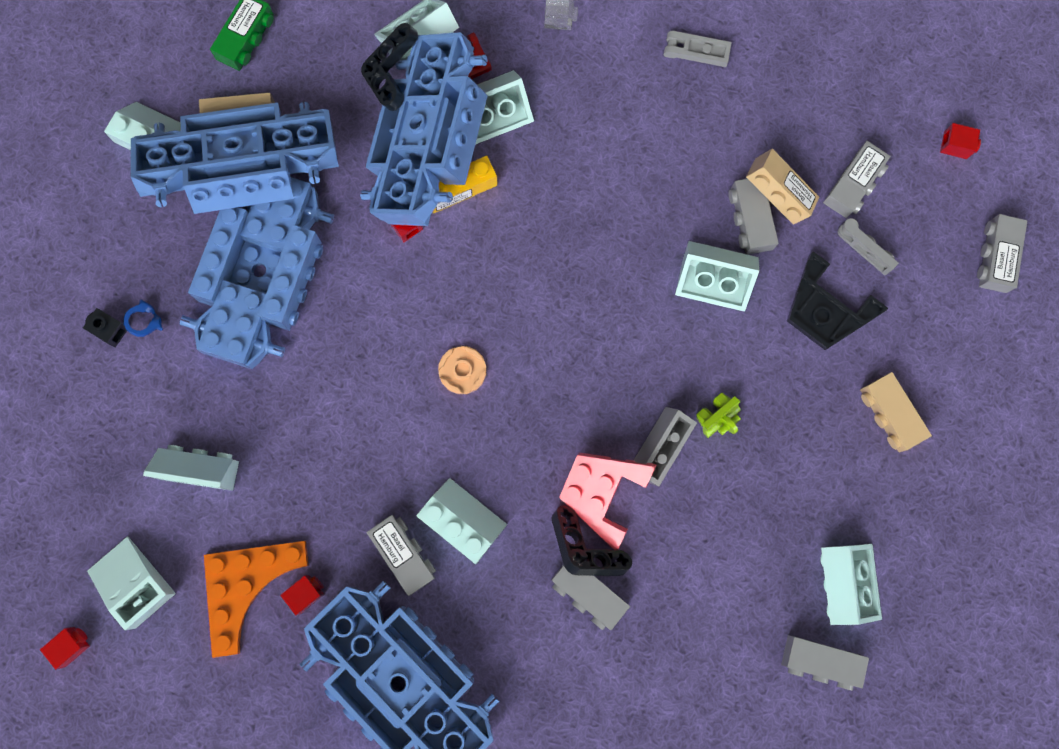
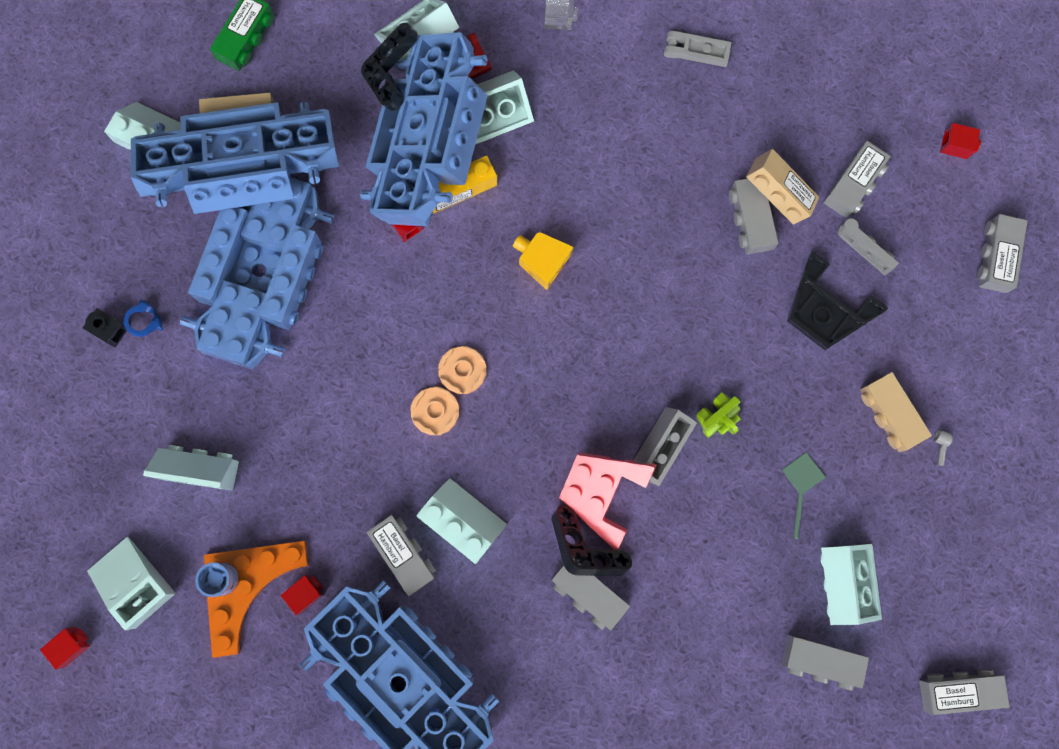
(216, 579): none -> medium blue wheel
(441, 418): none -> light nougat tile
(542, 257): none -> yellow torso
(717, 276): light aqua slope -> none
(803, 475): none -> sand green piece
(945, 440): none -> light grey hand
(964, 692): none -> light grey brick

